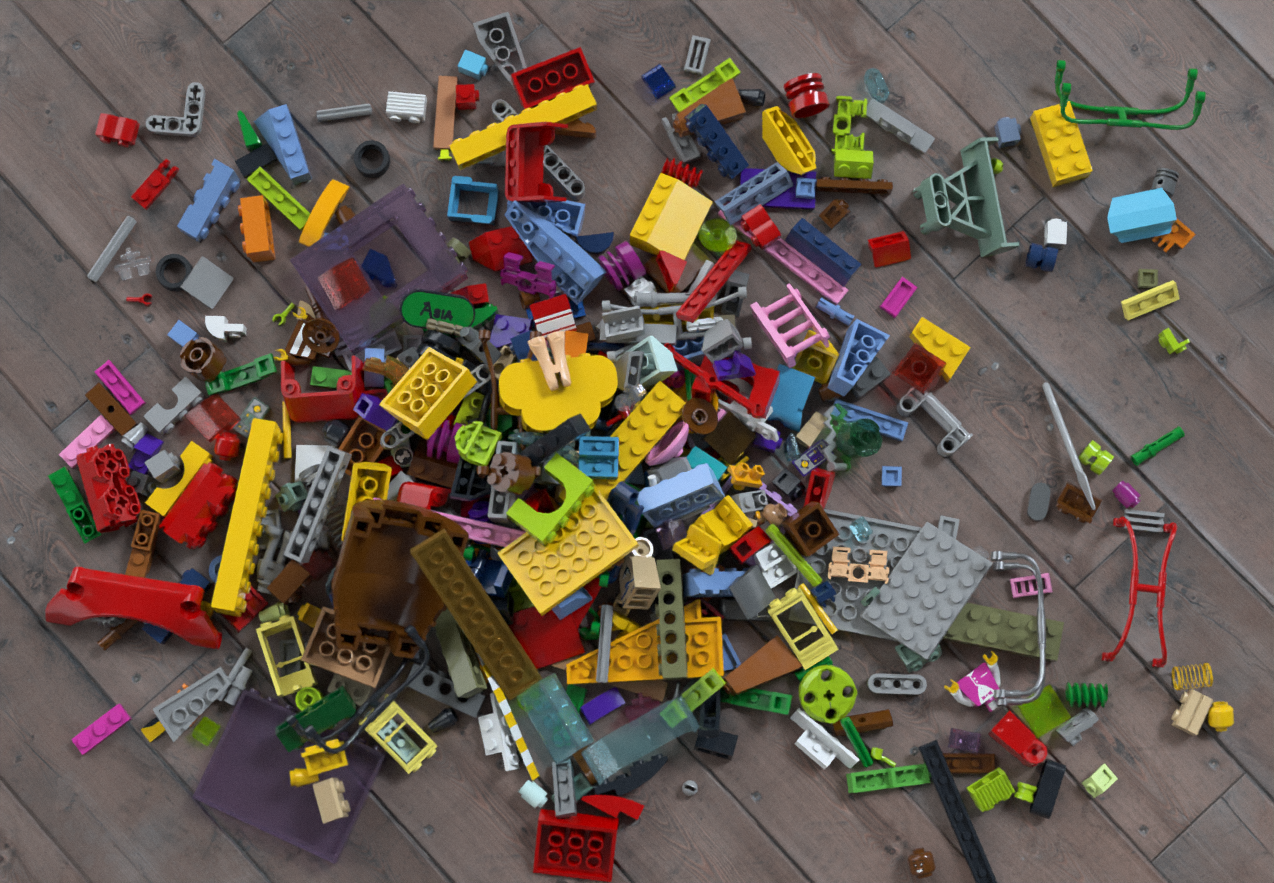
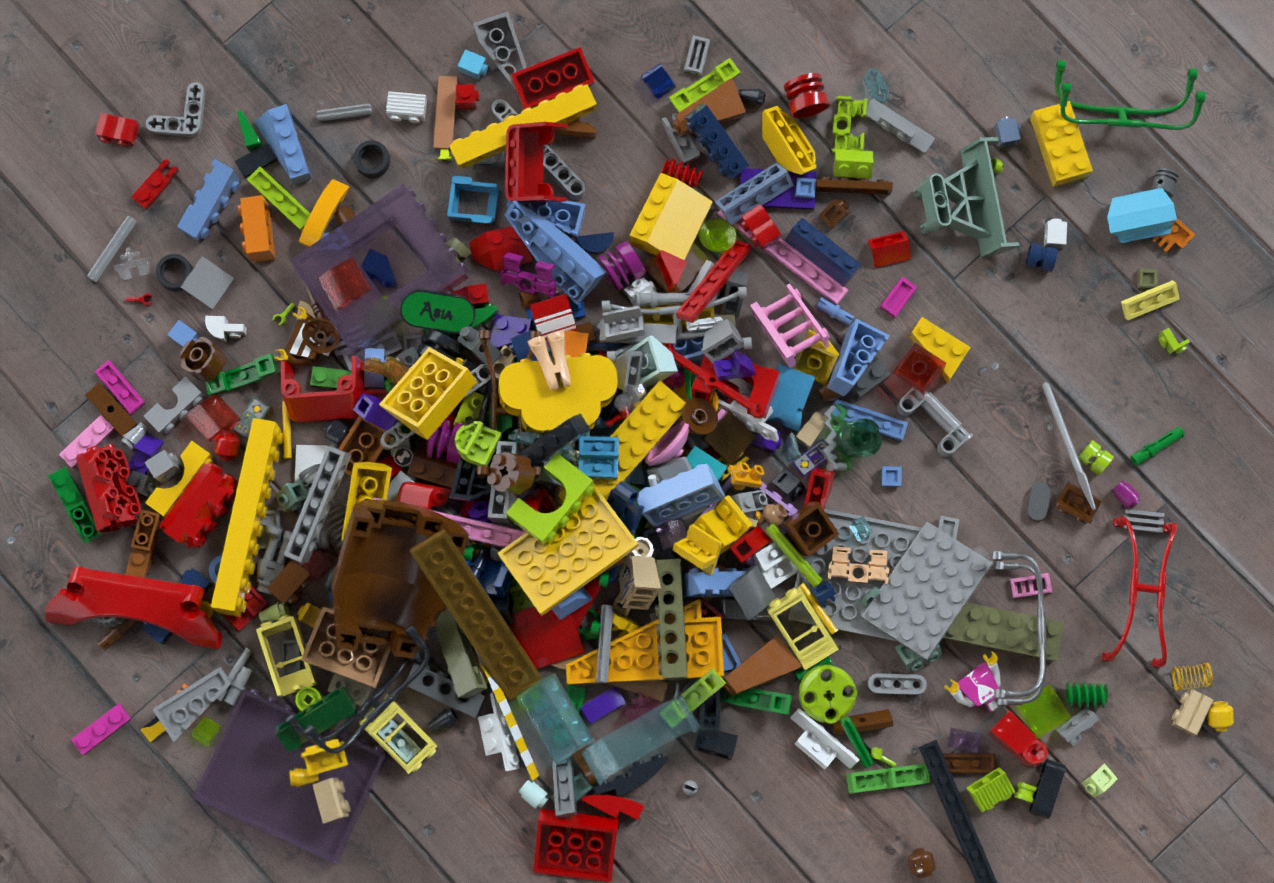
(443, 327): dark tan axle -> none

